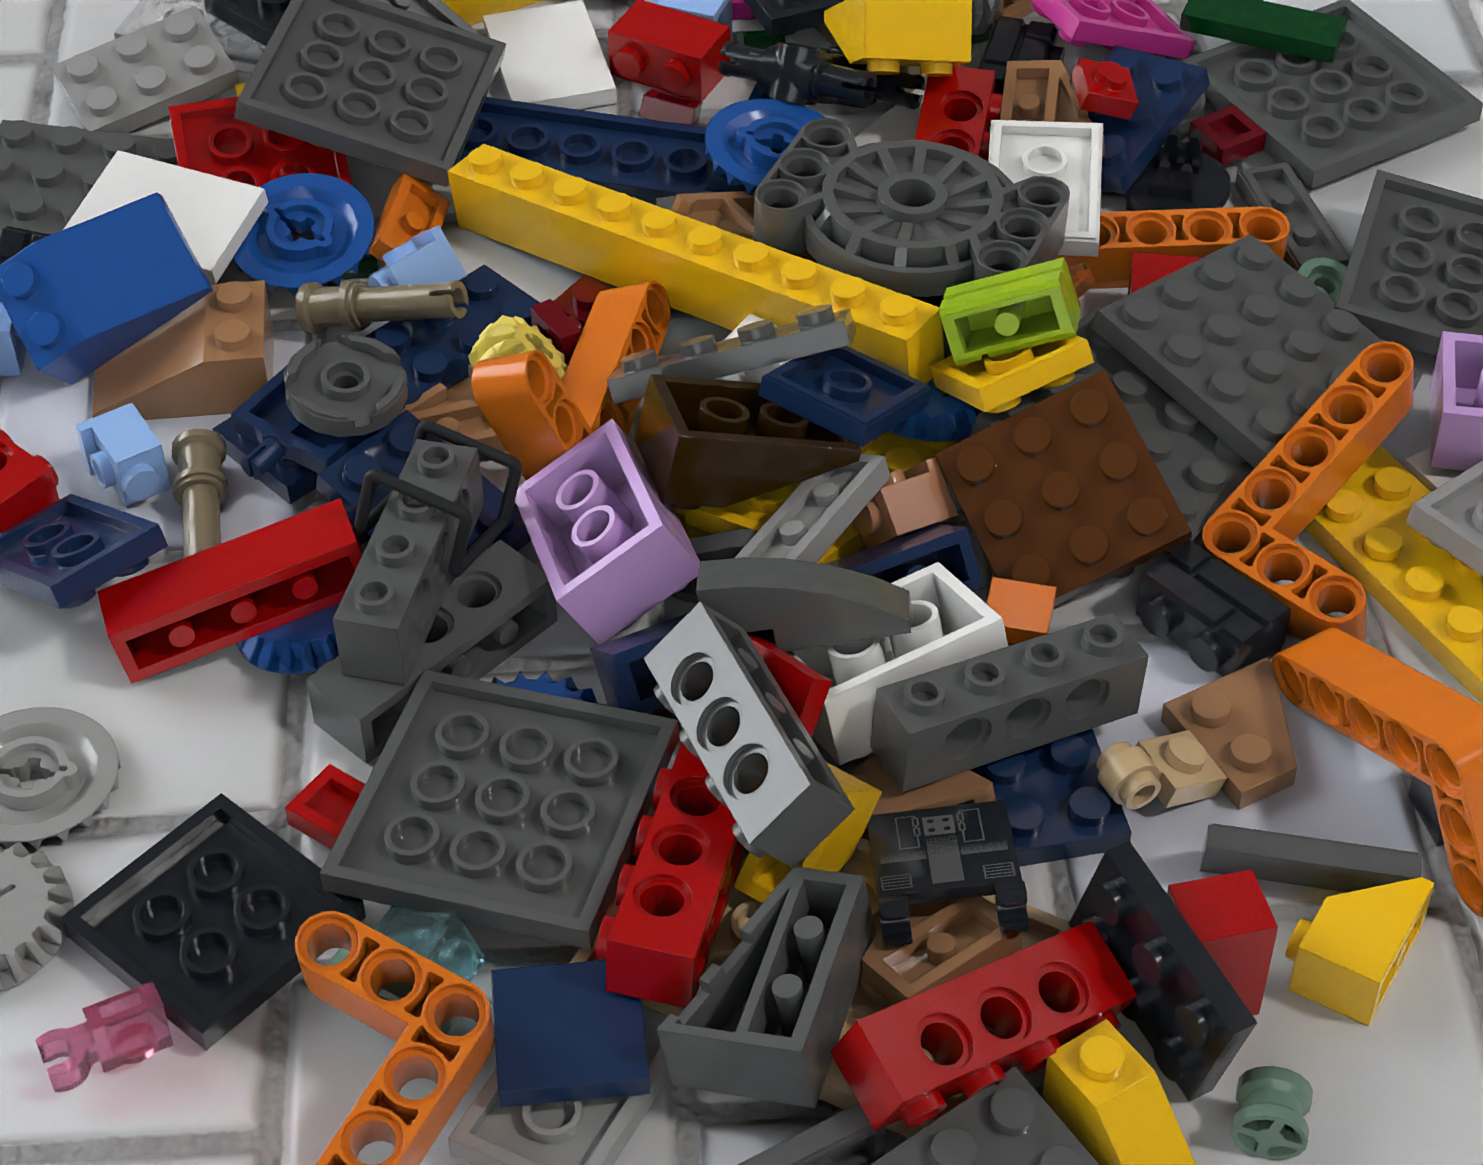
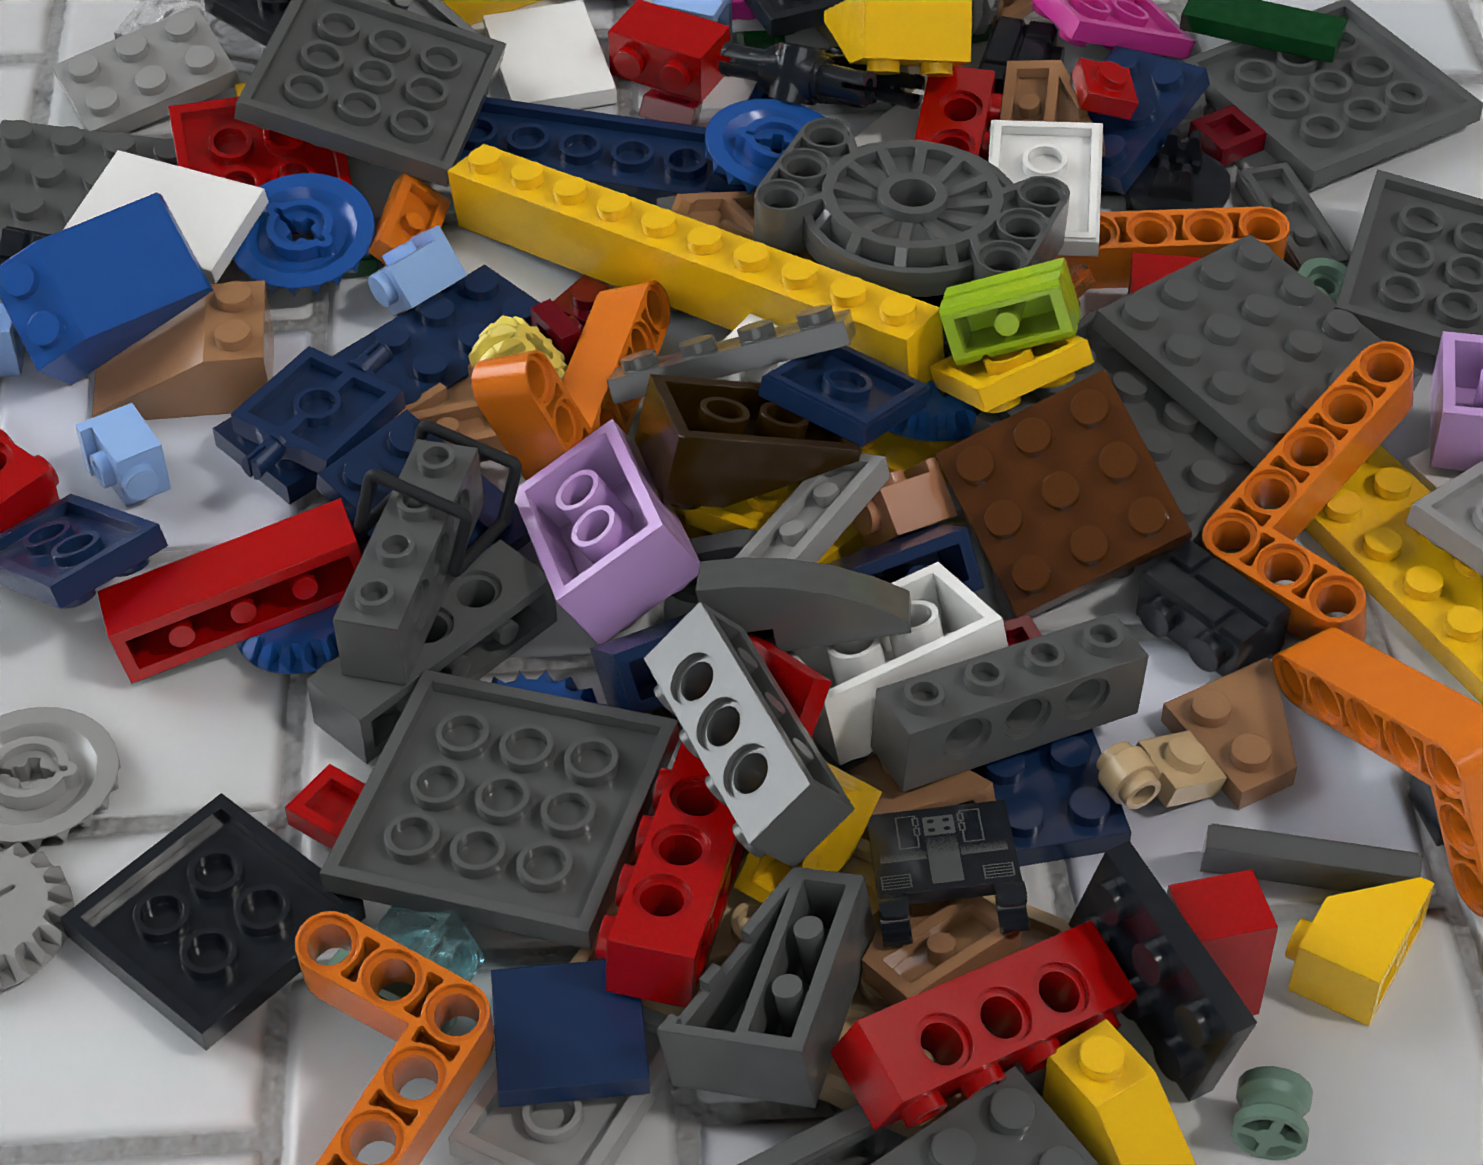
(115, 1034): clear pink plate -> none
(199, 486): dark tan pin -> none
(346, 386): dark grey plate -> none
(358, 305): dark tan pin -> none
(1023, 606): orange tile -> none

